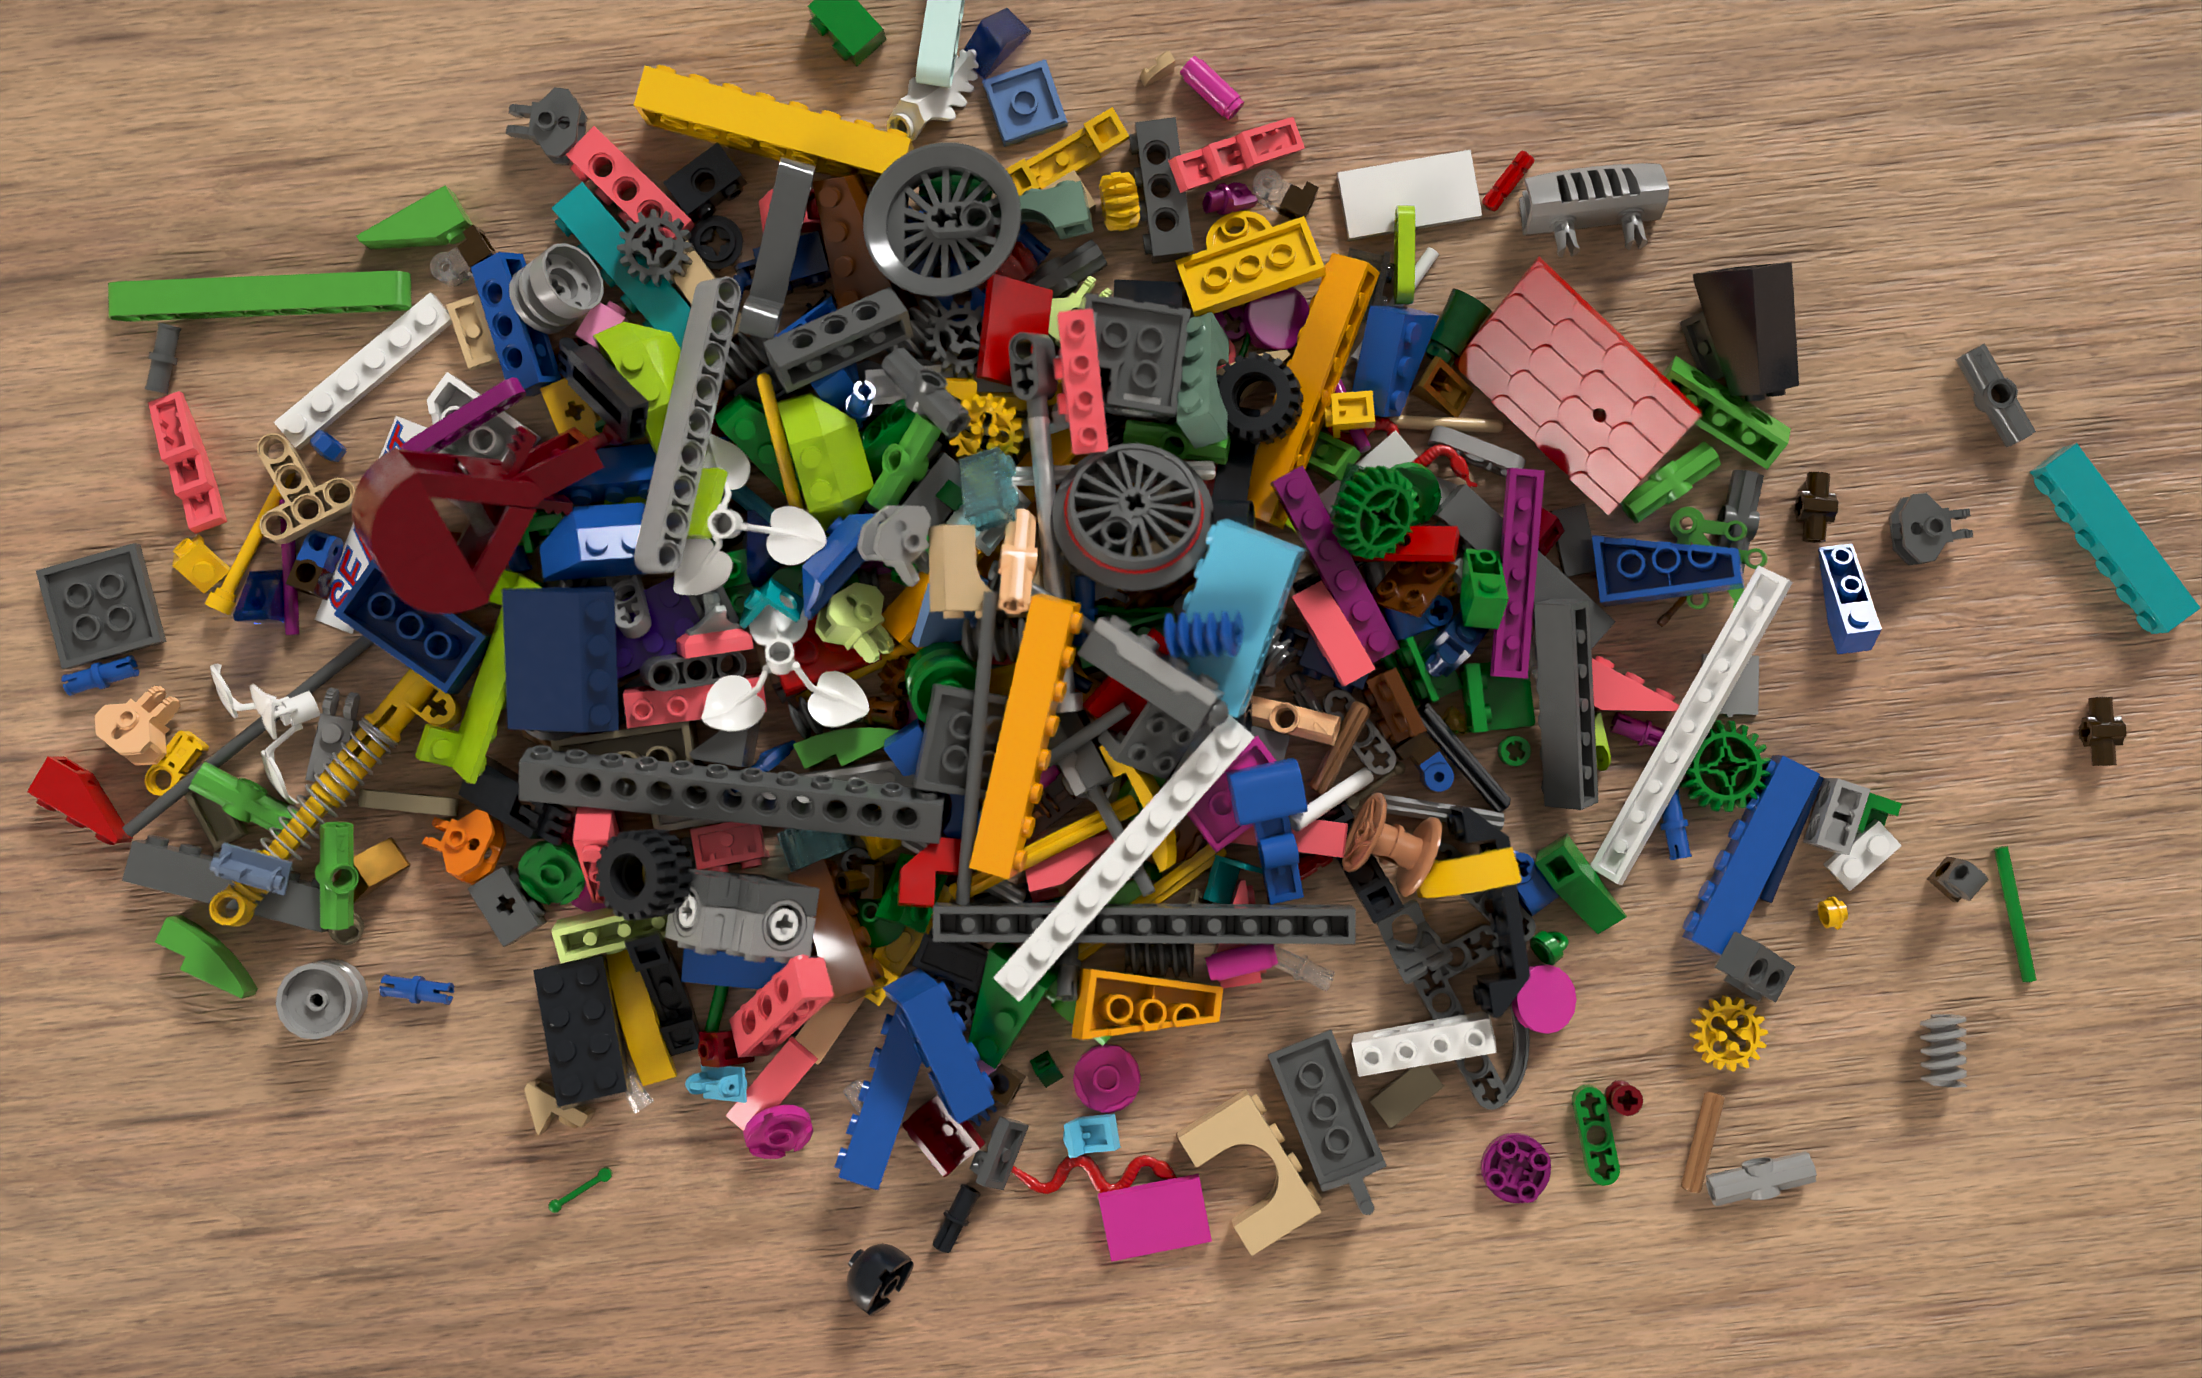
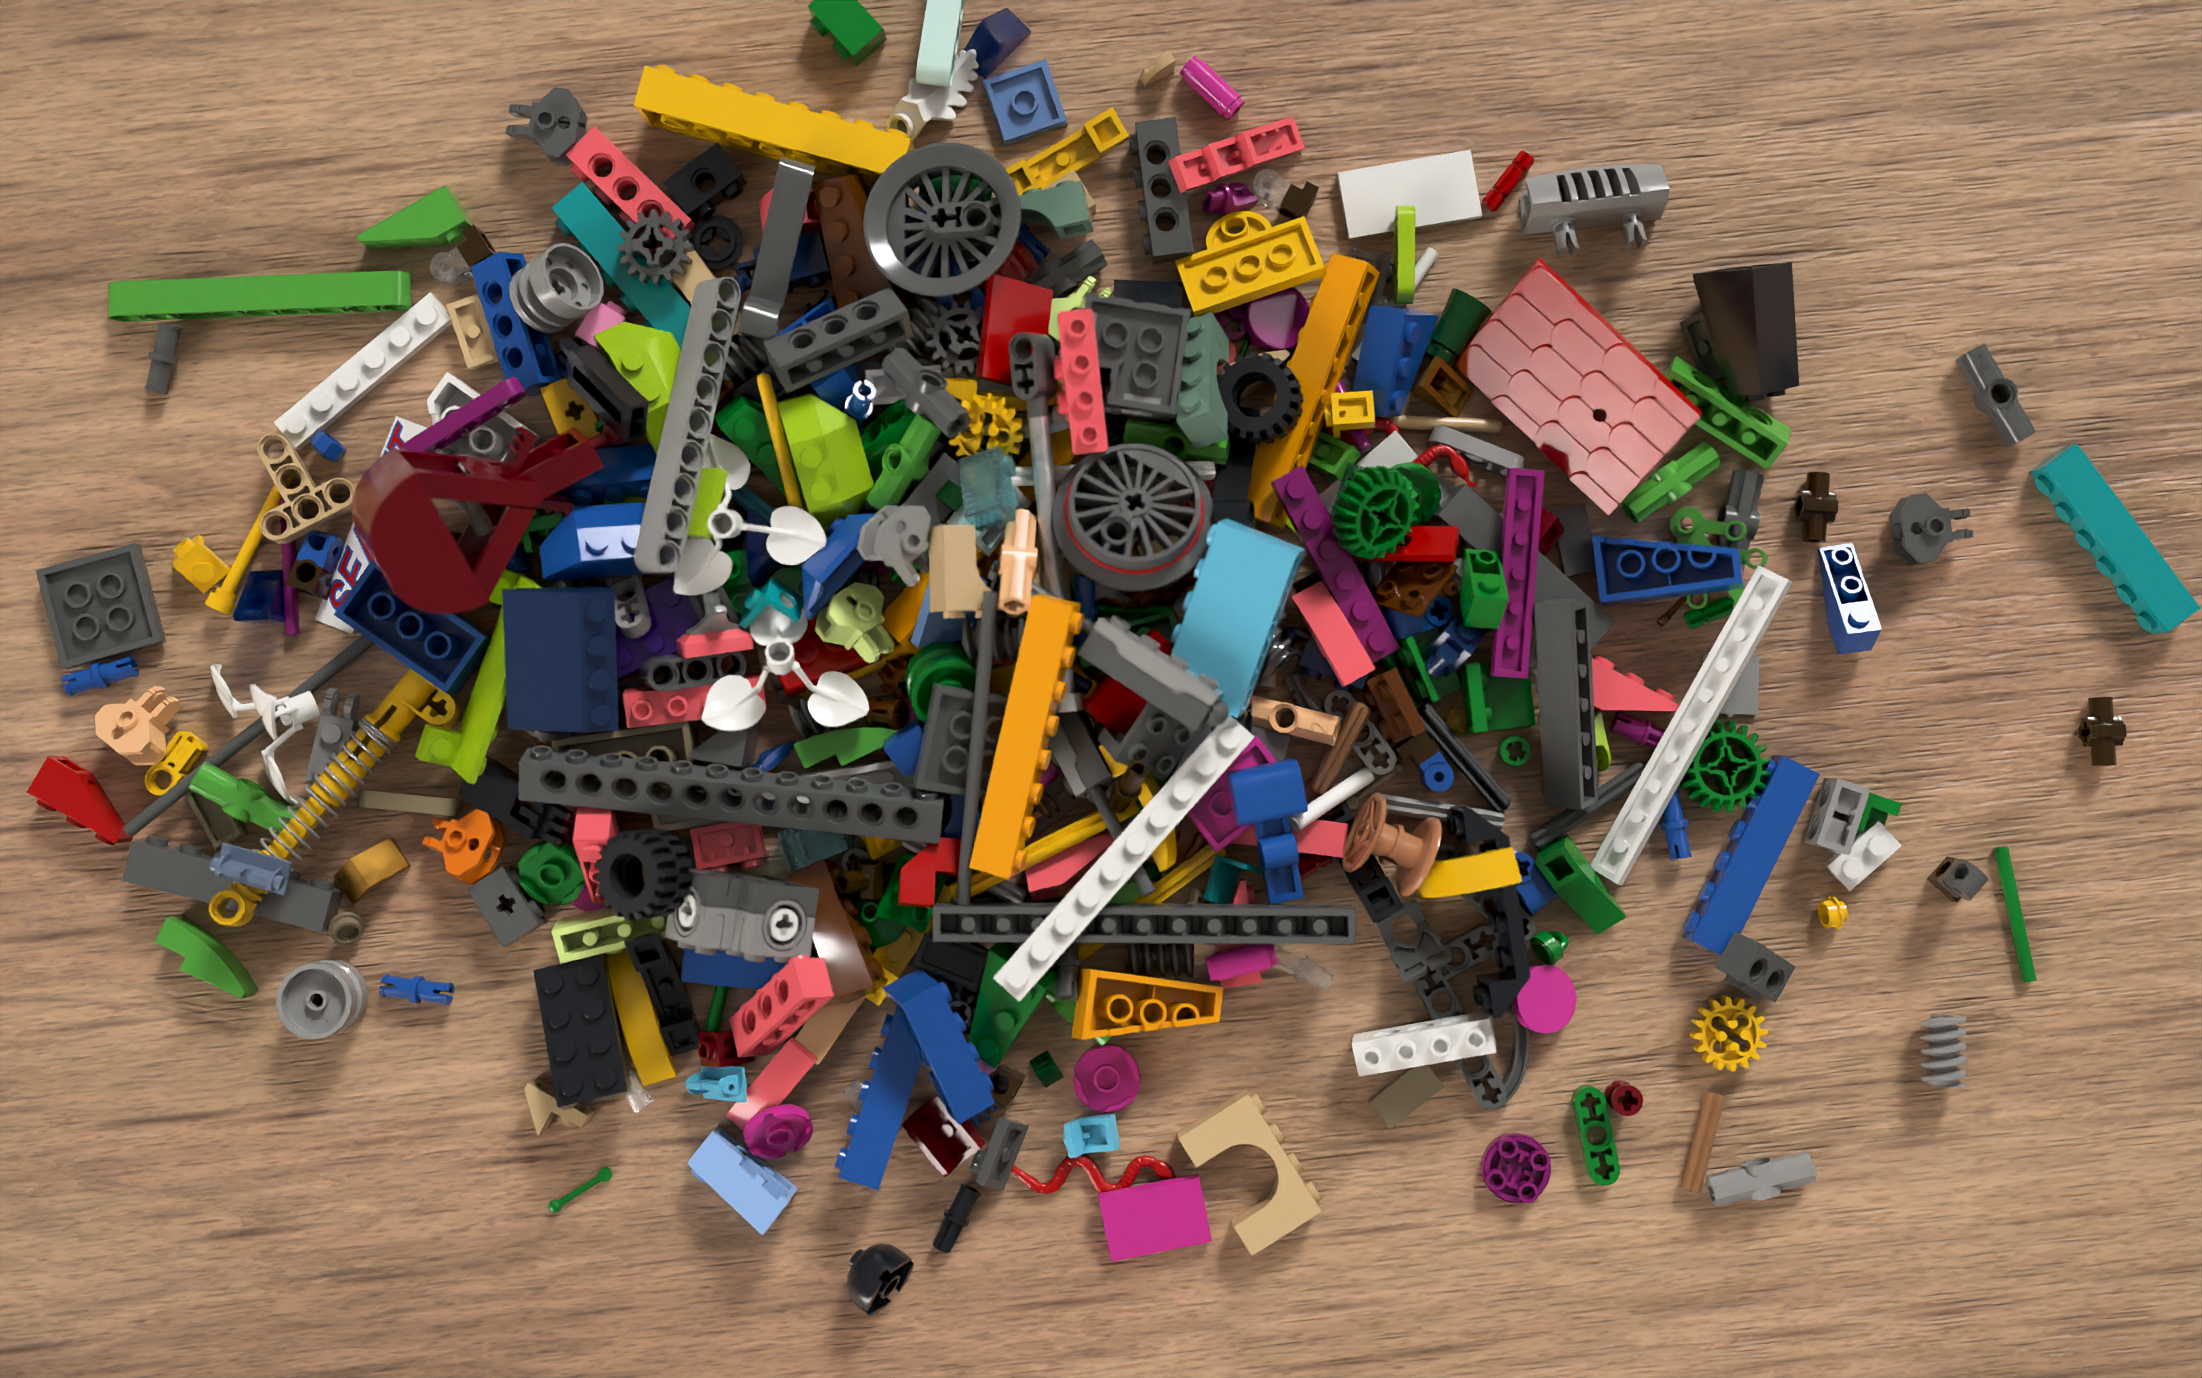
(187, 462): coral slope -> none
(336, 896): bright green piece -> none
(742, 1179): none -> light blue wedge
(1089, 732): dark grey bar -> none
(1119, 201): yellow gear -> none
(1129, 785): none -> dark brown axle
(1204, 636): blue piece -> none
(1328, 1115): dark grey hinge -> none
(1571, 818): none -> dark grey axle
(1713, 611): none -> green axle
(1775, 878): dark blue piece -> none

